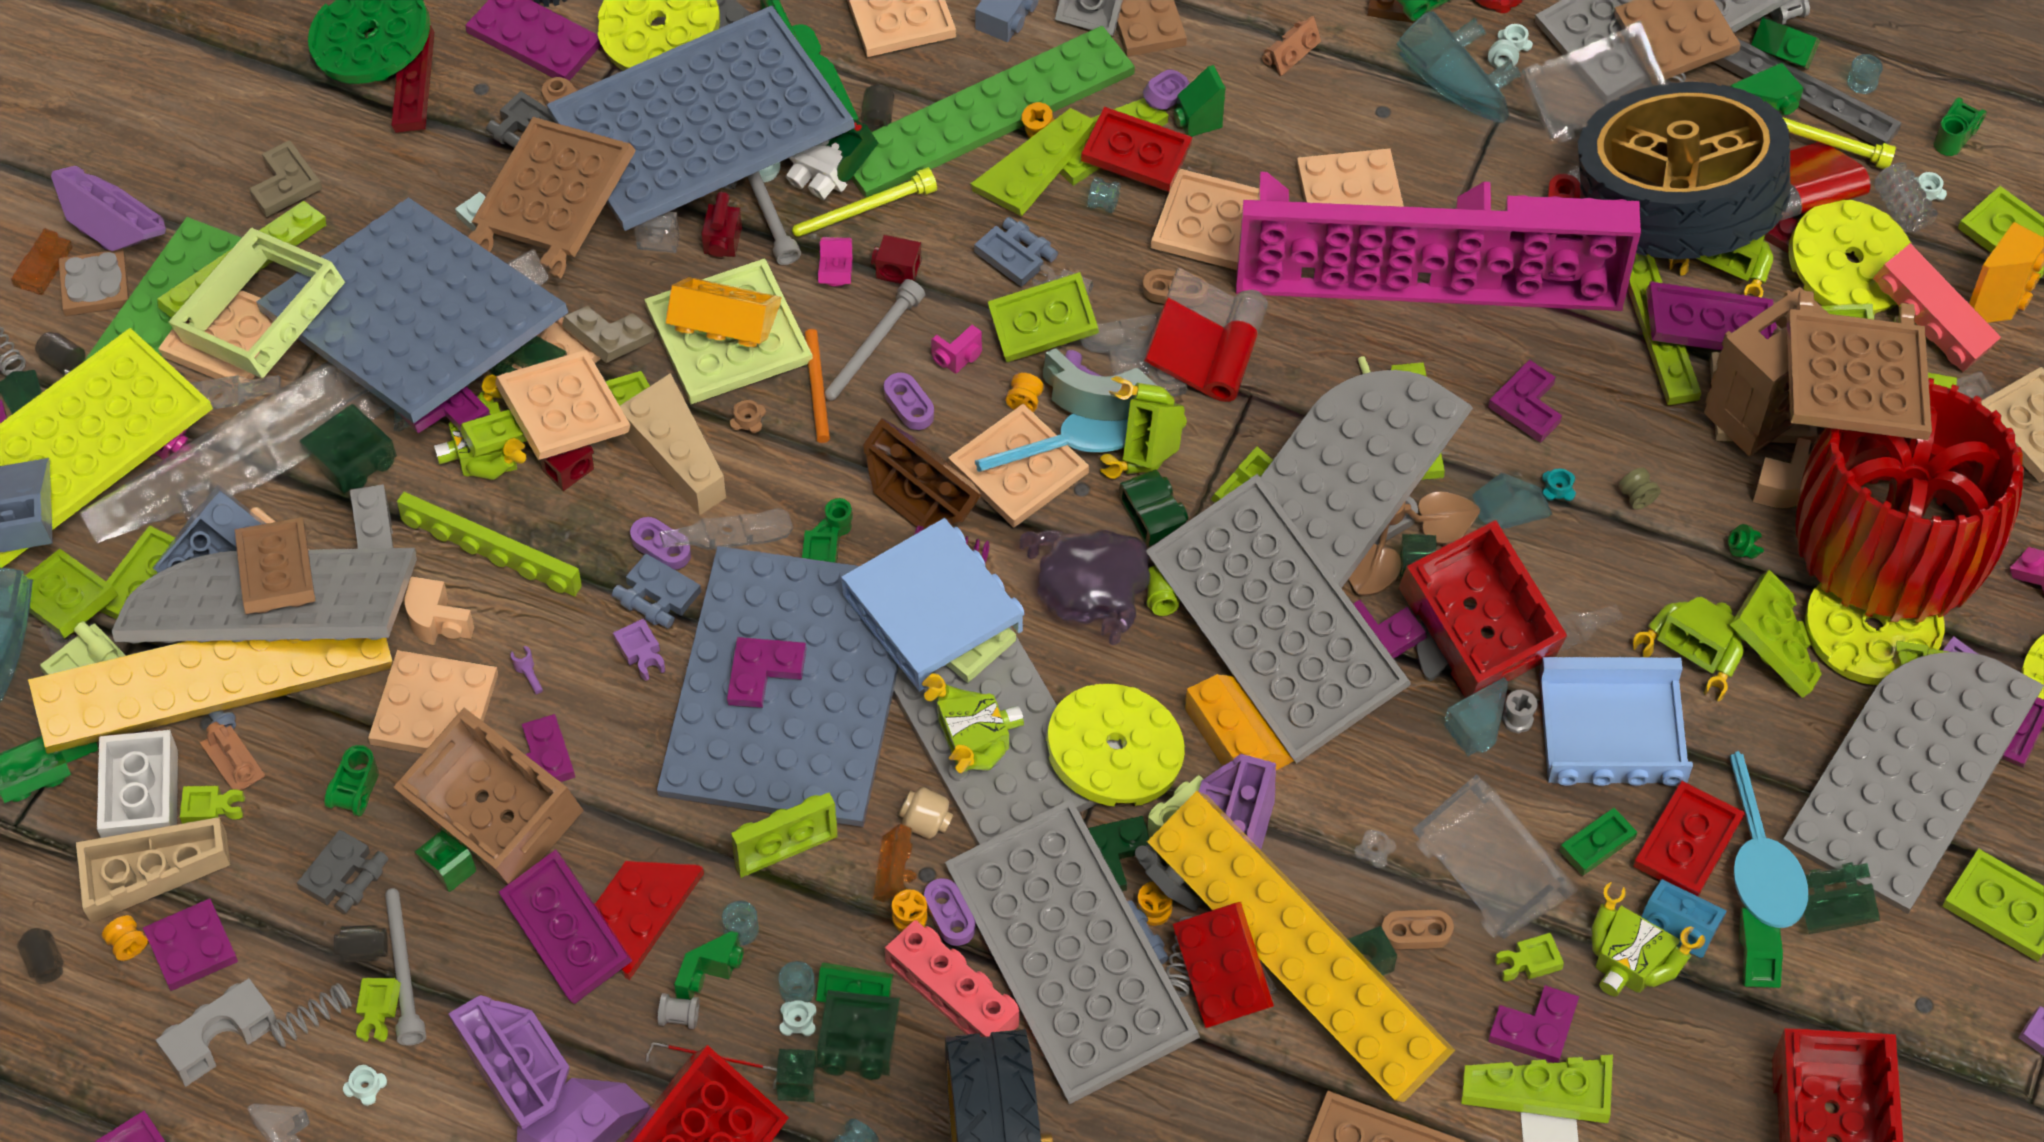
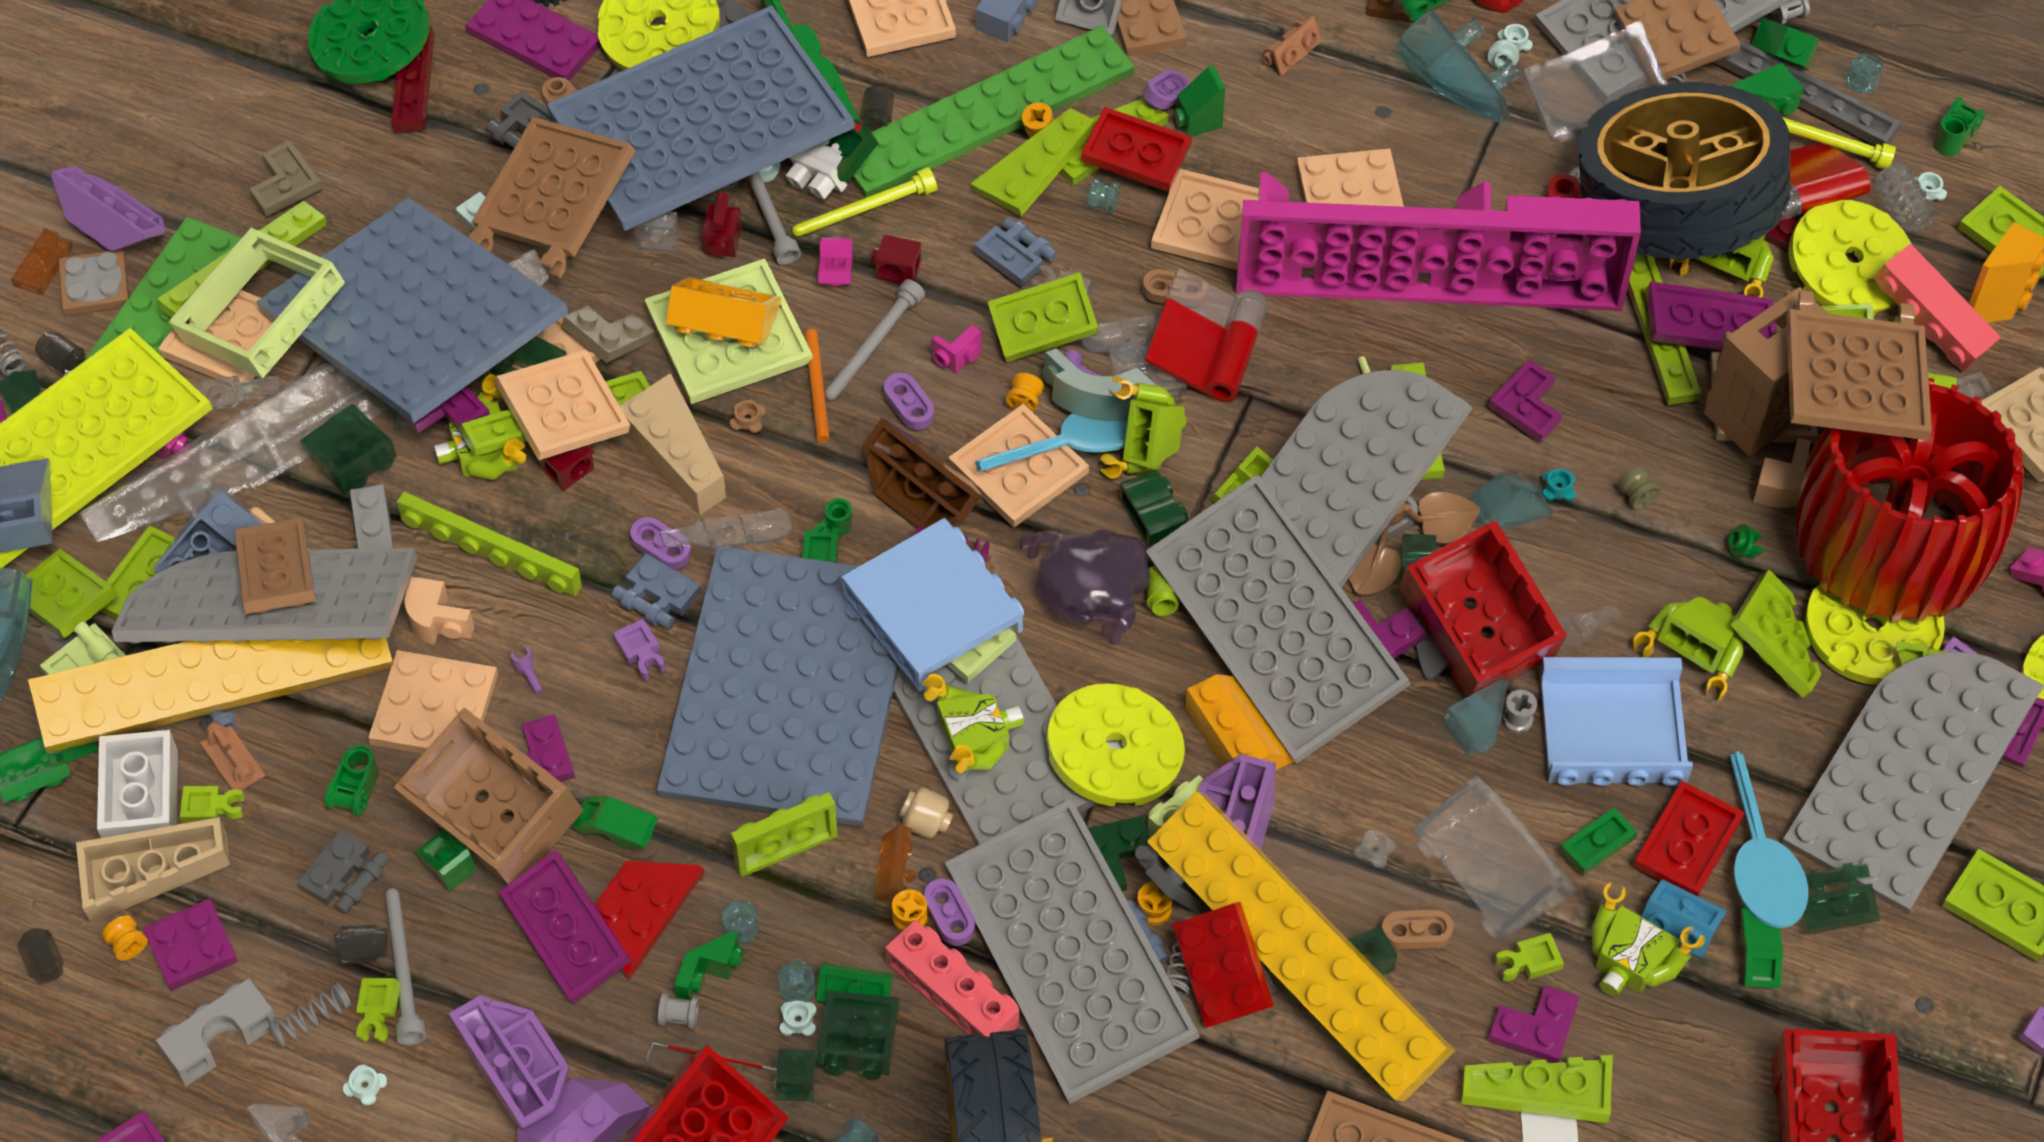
(617, 820): none -> green slope
(757, 661): magenta plate -> none

